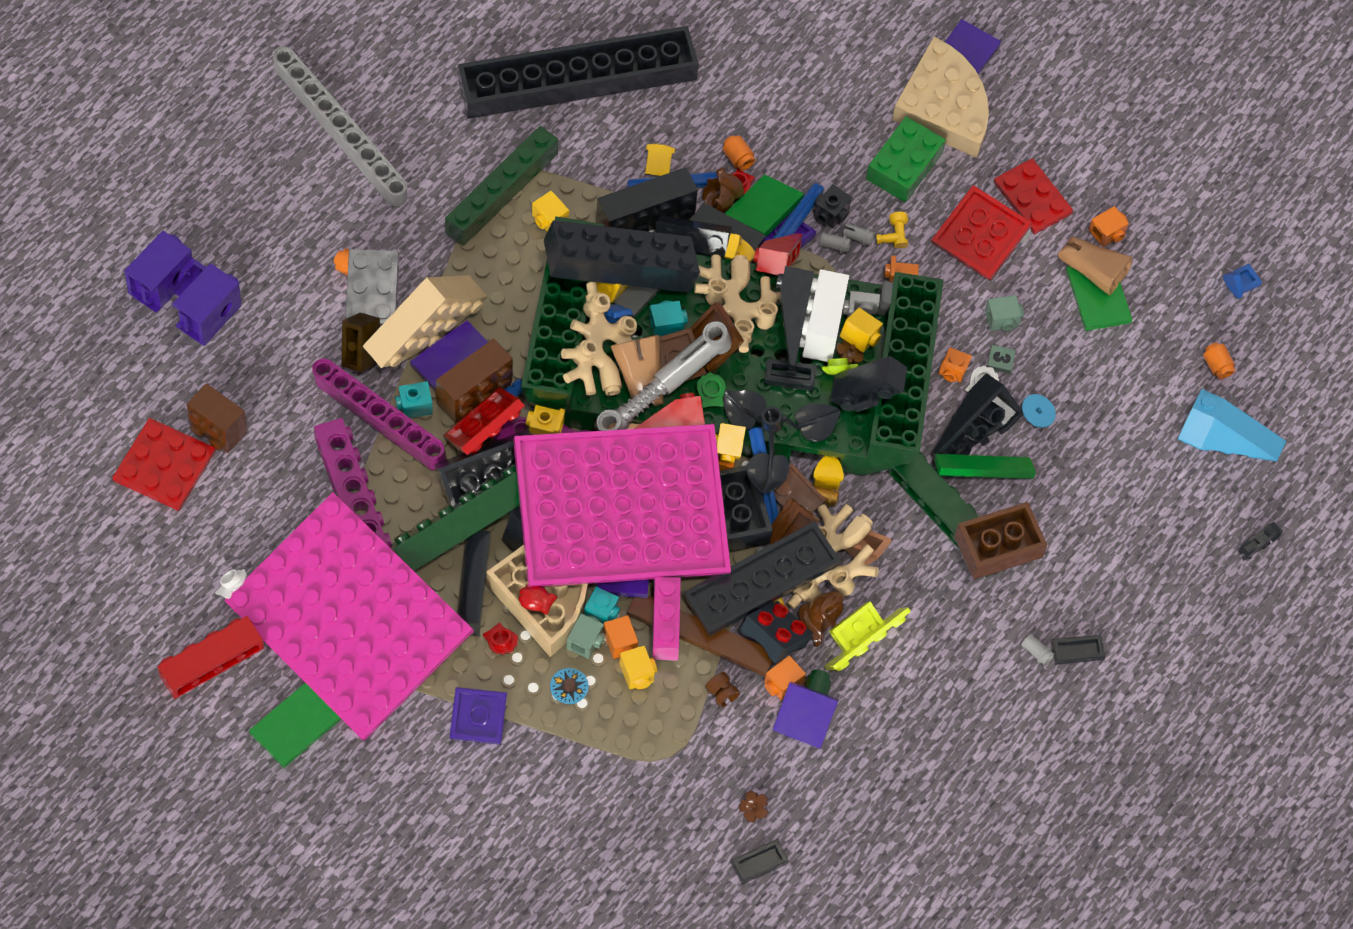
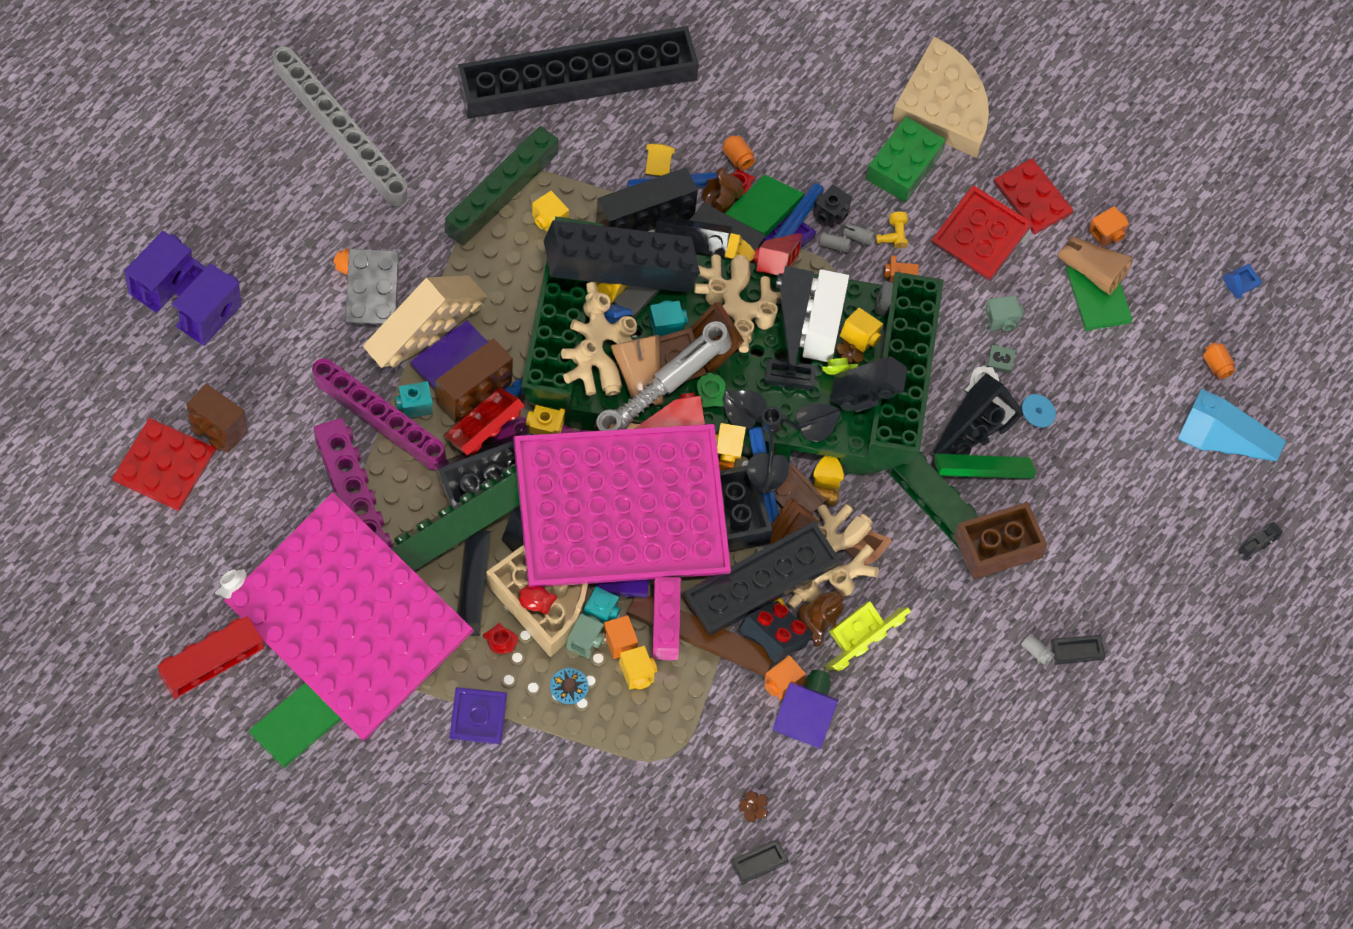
(355, 333): dark brown brick -> none
(722, 689): reddish brown wheel -> none
(866, 301): light grey bracket -> none
(954, 365): orange bracket -> none
(973, 44): dark purple tile -> none

